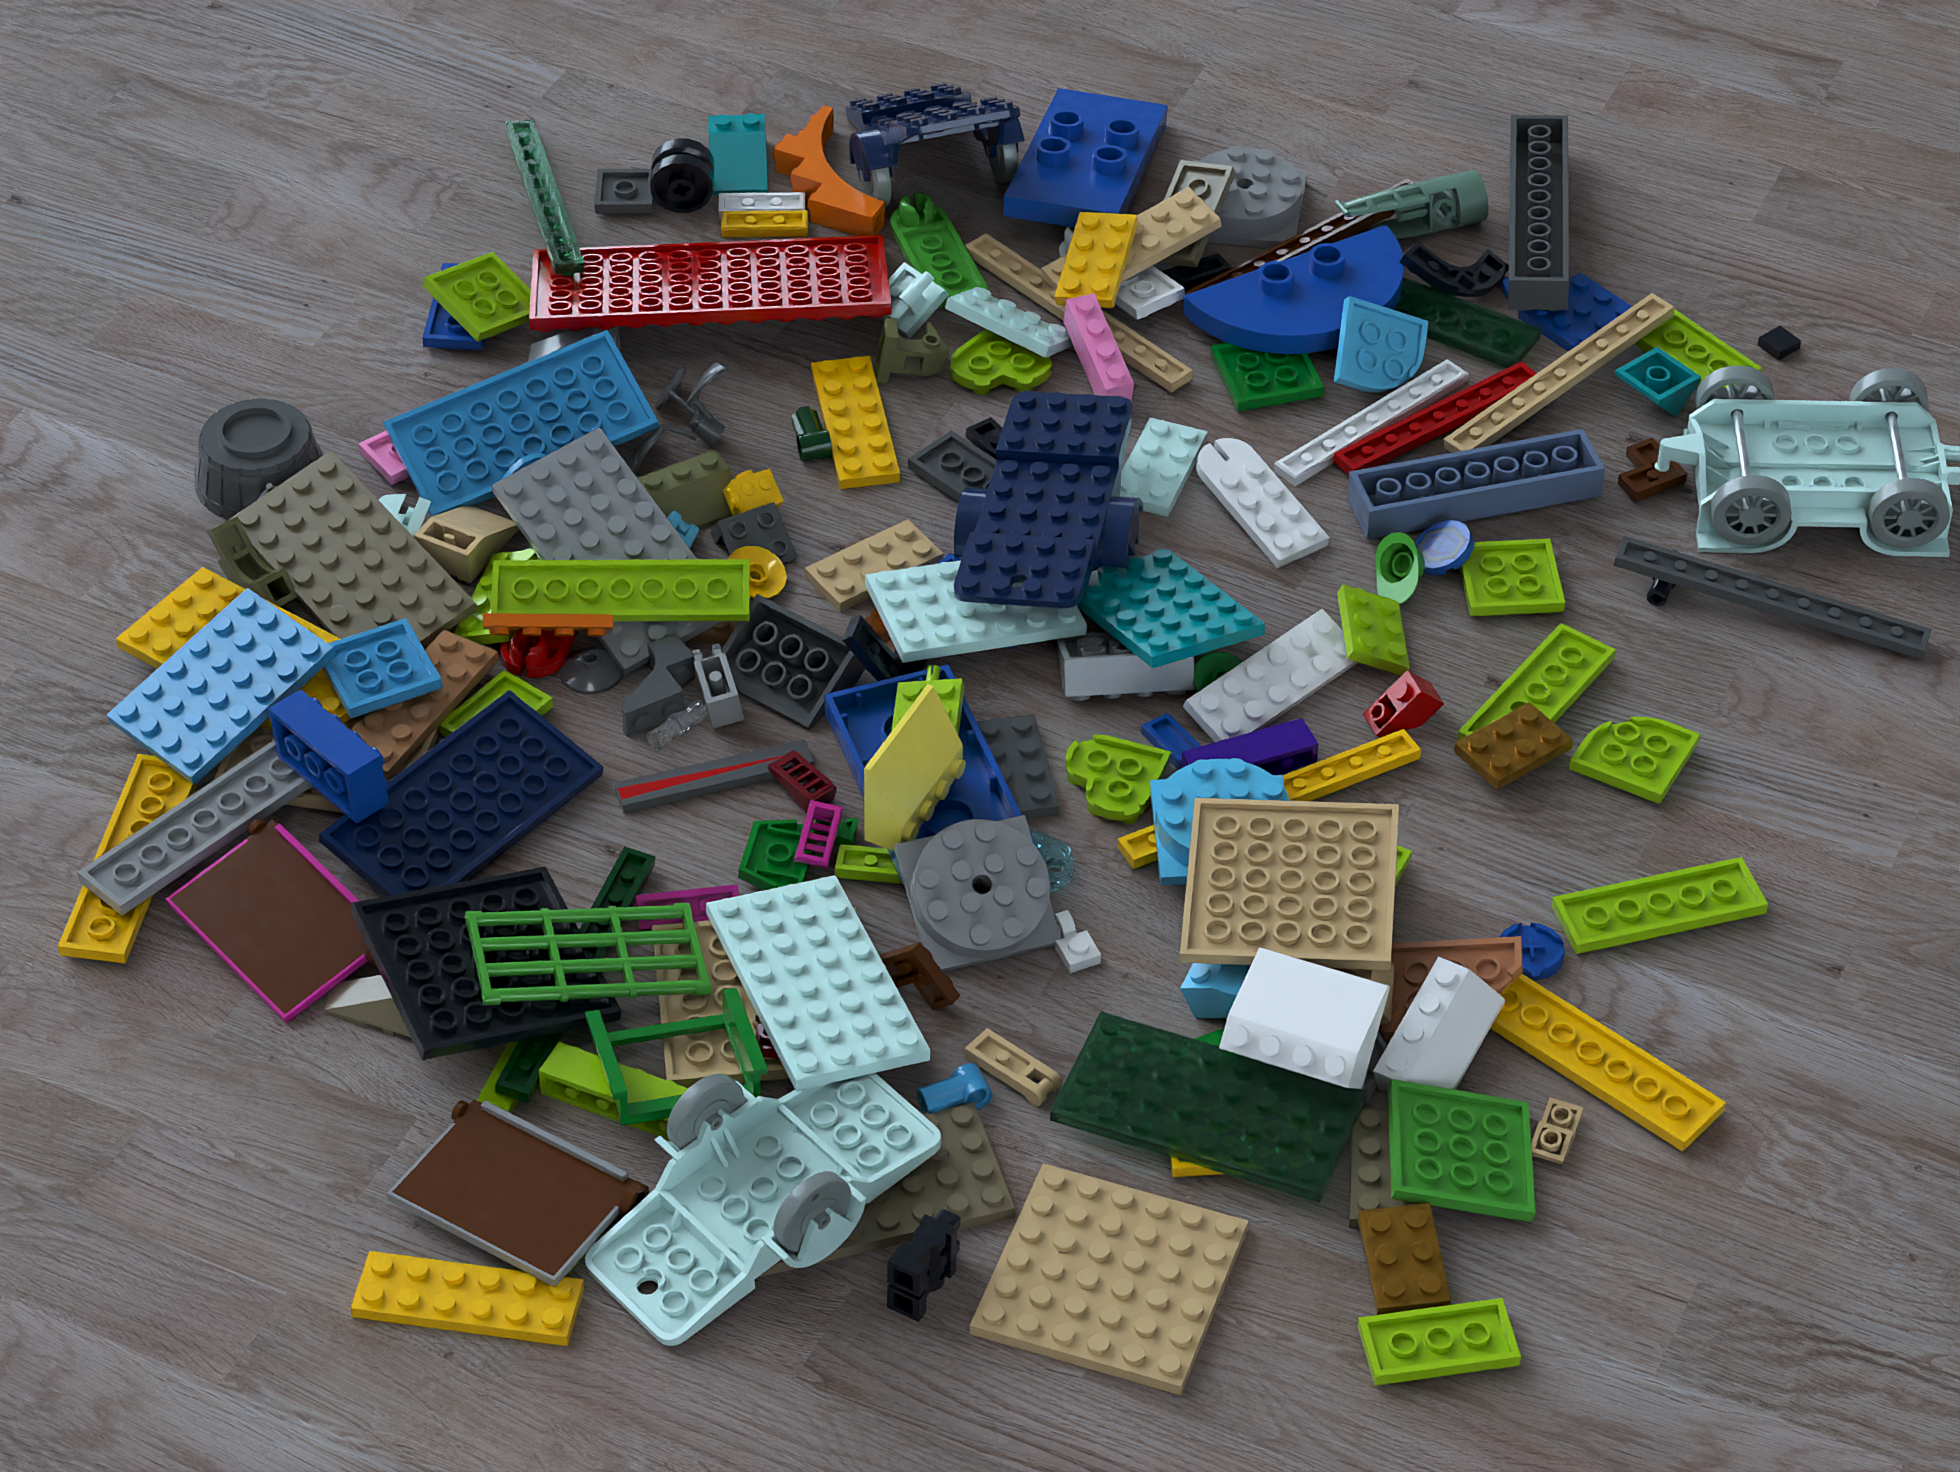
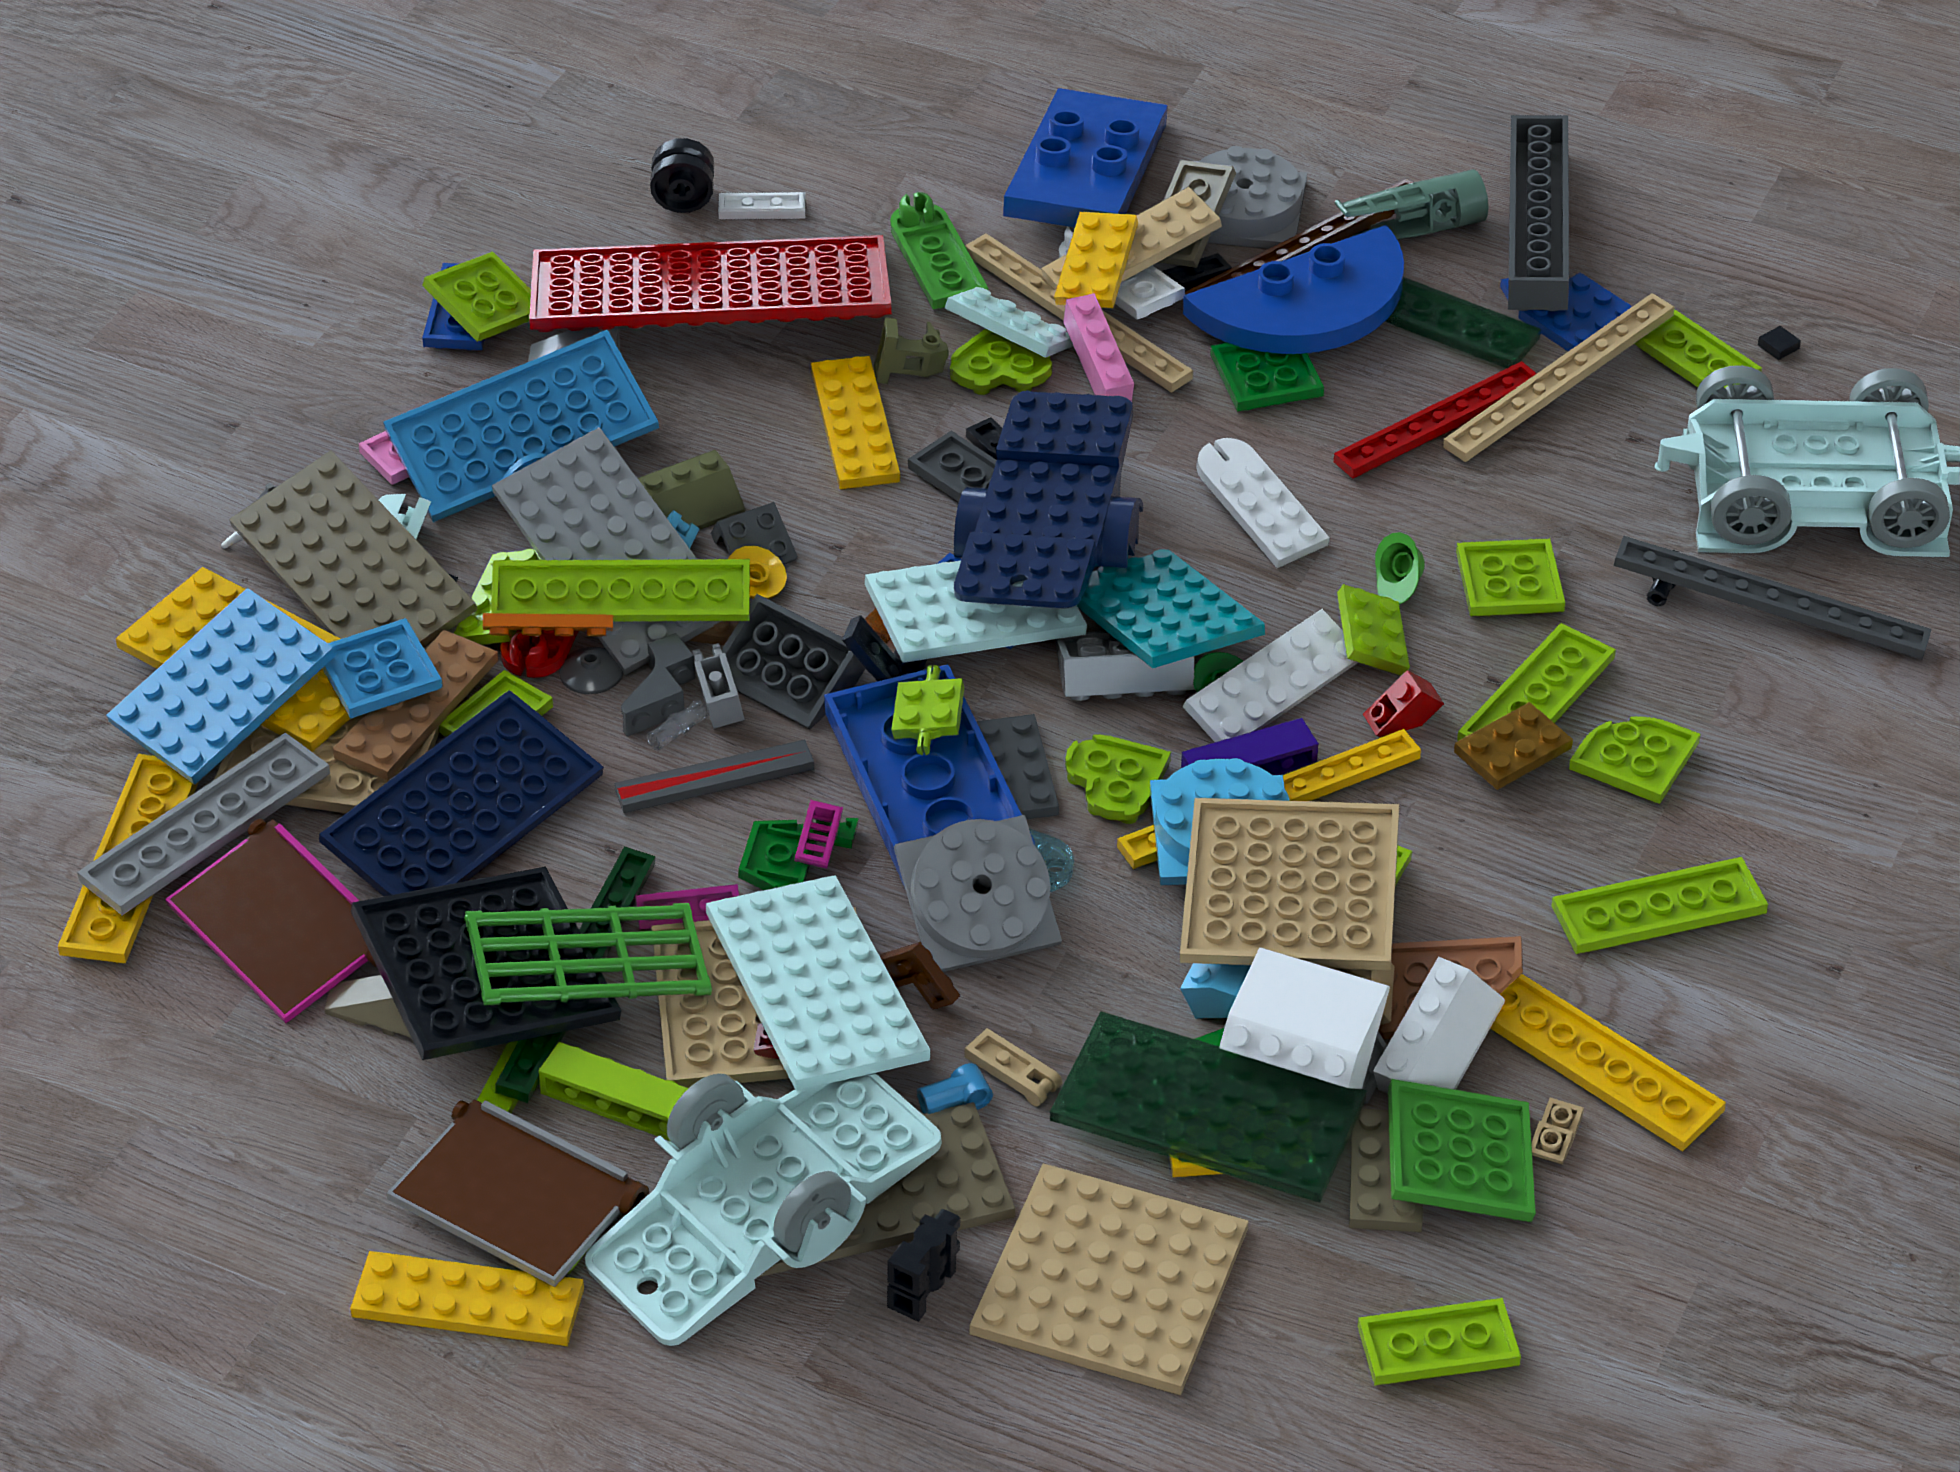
(245, 566): olive arch -> none
(247, 449): dark grey piece -> none
(329, 755): blue brick -> none
(465, 539): tan slope -> none
(545, 198): clear green plate -> none
(623, 191): dark grey plate -> none
(702, 423): dark grey plant -> none
(738, 153): teal slope -> none
(739, 1034): green piece -> none
(752, 491): yellow head -> none
(764, 223): yellow tile -> none
(811, 438): dark green piece -> none
(825, 788): dark red slope -> none
(828, 196): orange arch -> none
(842, 575): tan plate -> none
(865, 864): lime plate -> none
(911, 772): light yellow slope -> none
(913, 298): light aqua plate -> none
(928, 115): dark blue piece -> none
(1075, 948): white plate -> none
(1161, 464): light aqua plate -> none
(1169, 735): blue tile -> none
(1378, 346): medium azure plate -> none
(1389, 410): white tile -> none
(1403, 1258): pearl gold plate -> none
(1445, 546): tile -> none
(1452, 279): black plate -> none
(1475, 483): sand blue brick -> none
(1541, 949): blue tile -> none
(1645, 479): reddish brown plate -> none
(1660, 379): teal slope -> none

